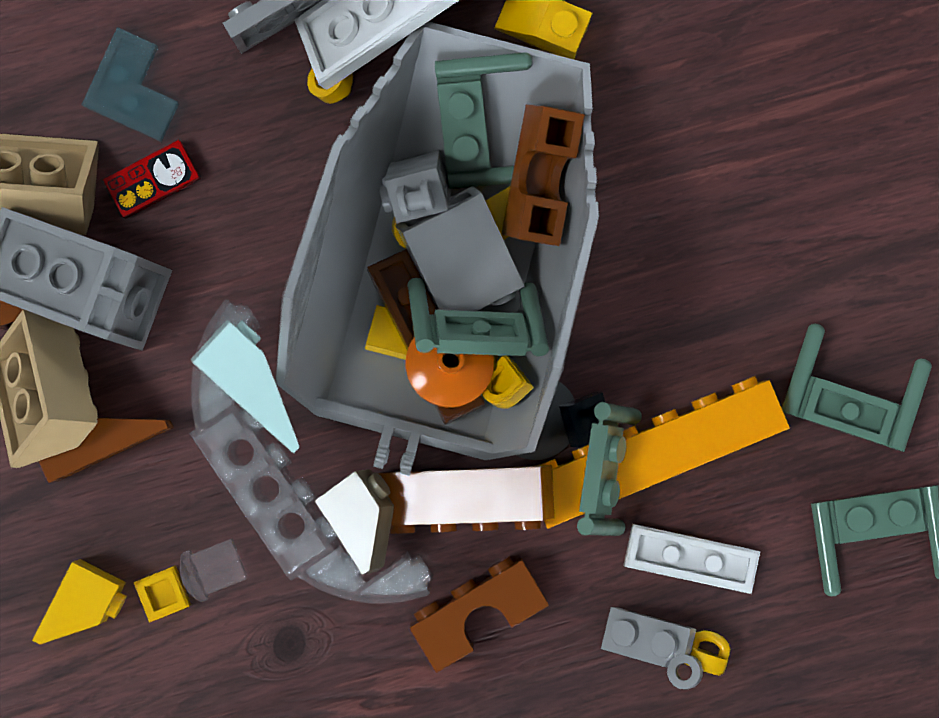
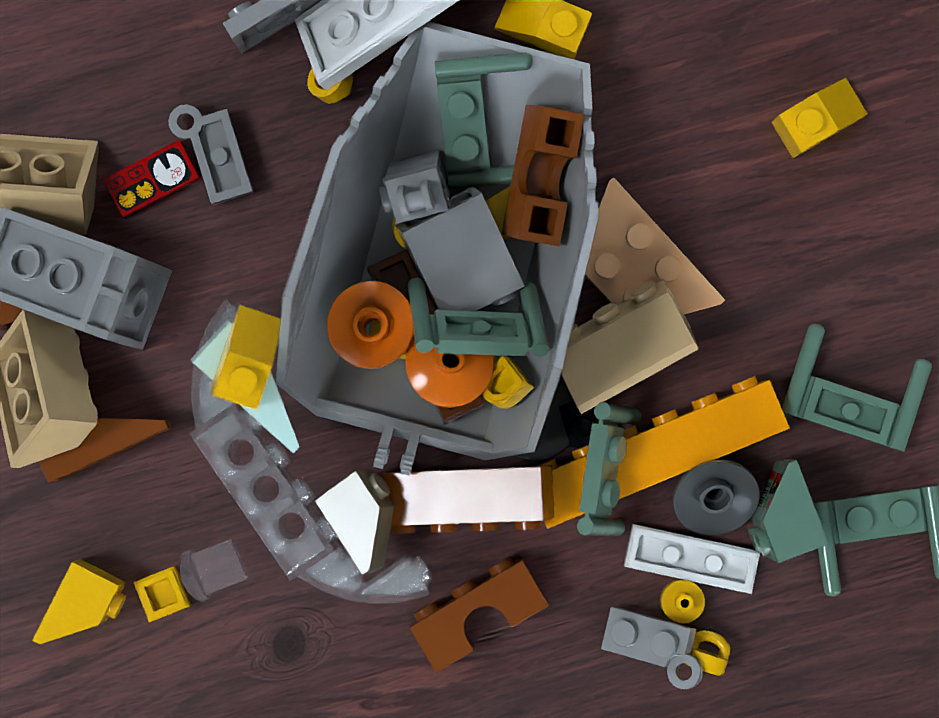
(118, 88): clear light blue tile -> none
(216, 152): none -> light grey hinge
(247, 357): none -> yellow slope
(352, 314): none -> orange dish
(625, 345): none -> tan slope
(634, 251): none -> light nougat wing
(671, 600): none -> yellow tile
(719, 510): none -> dark grey dish
(786, 515): none -> sand green slope
(819, 117): none -> yellow slope

